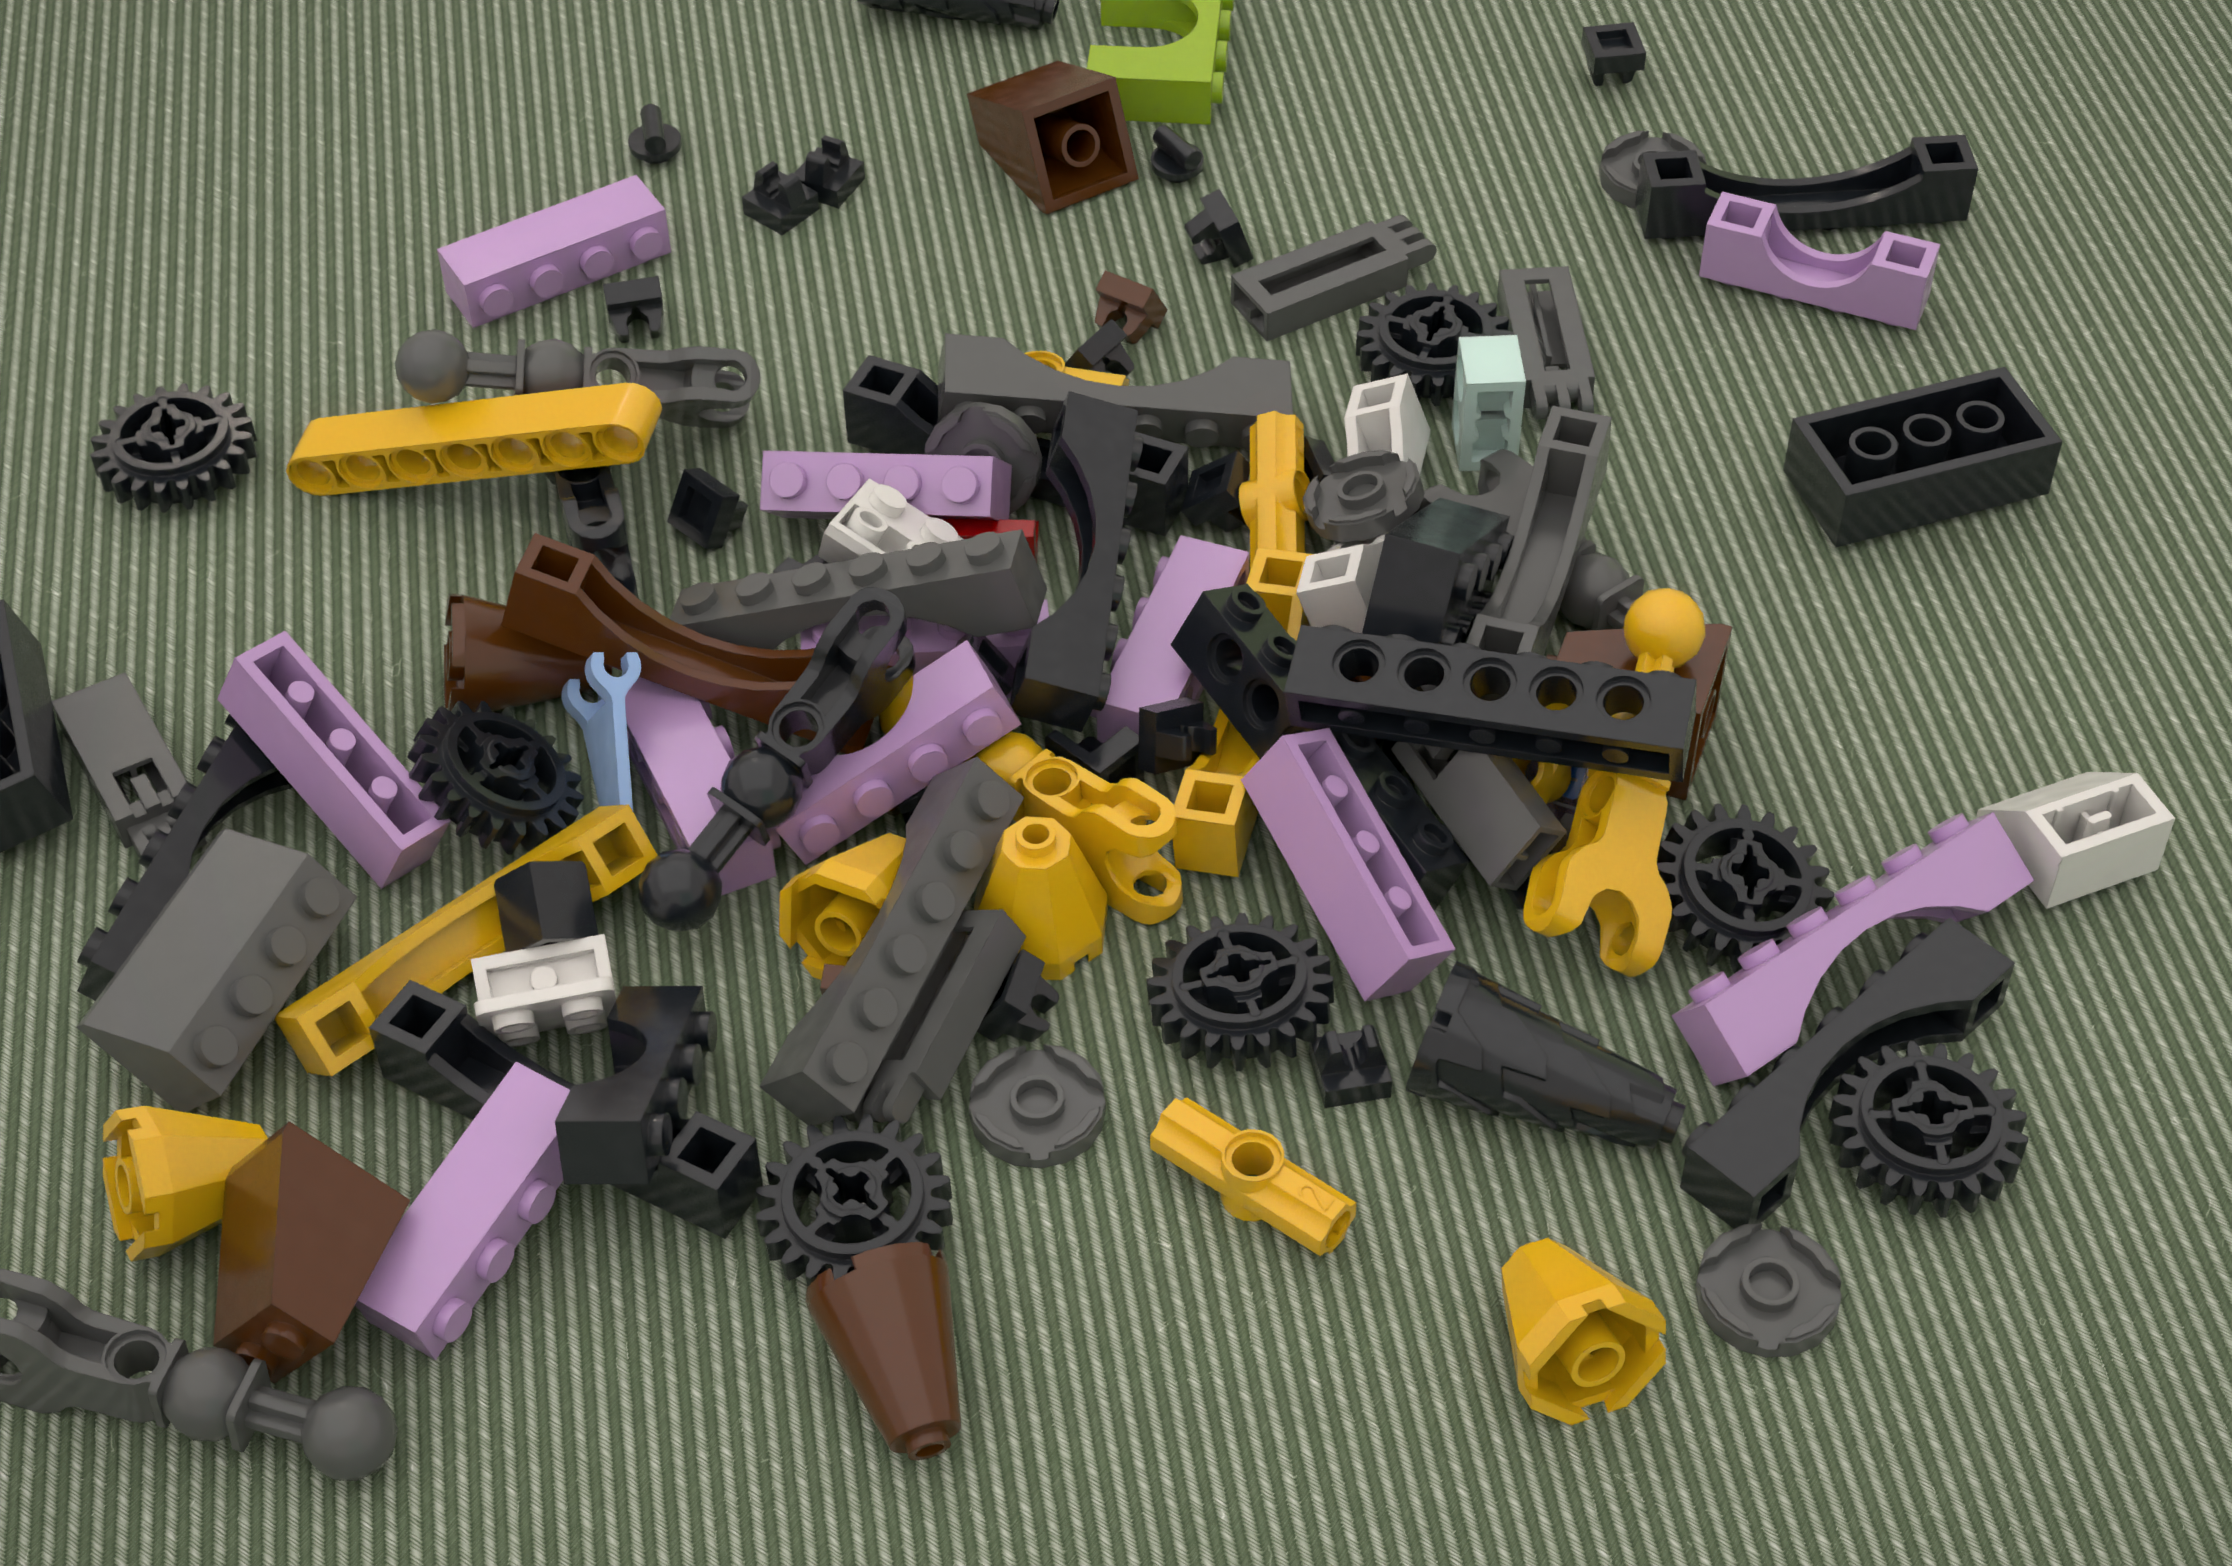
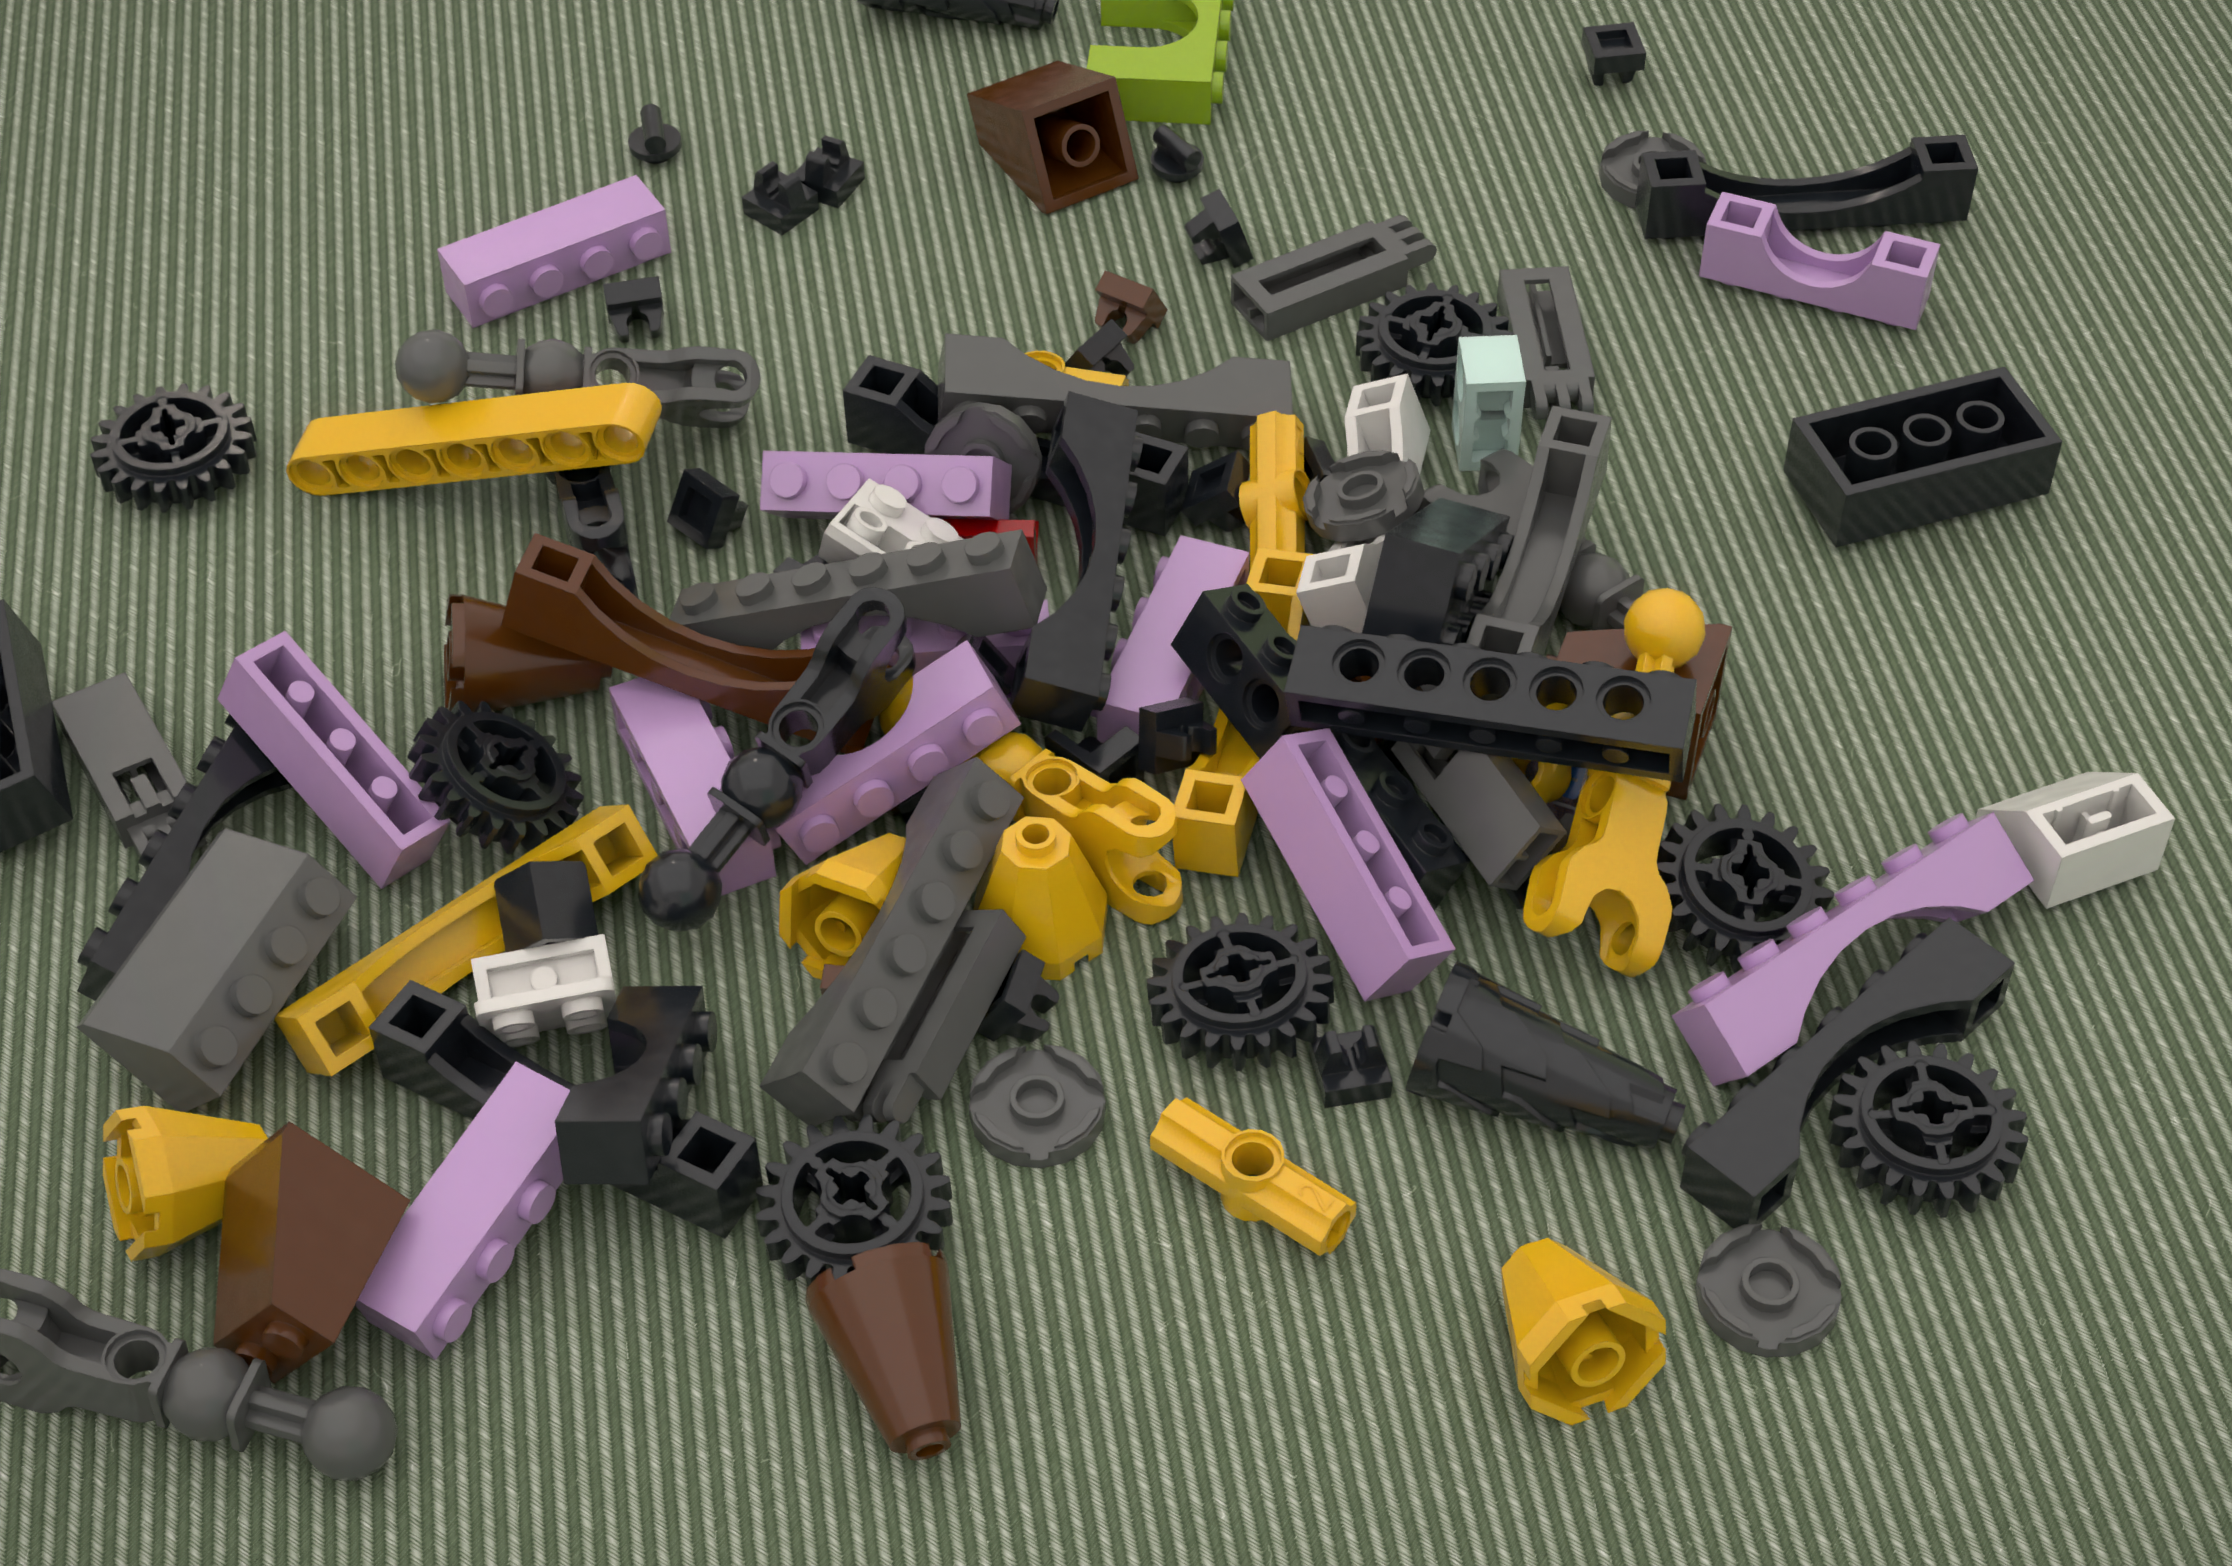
(605, 725): light blue flag -> none

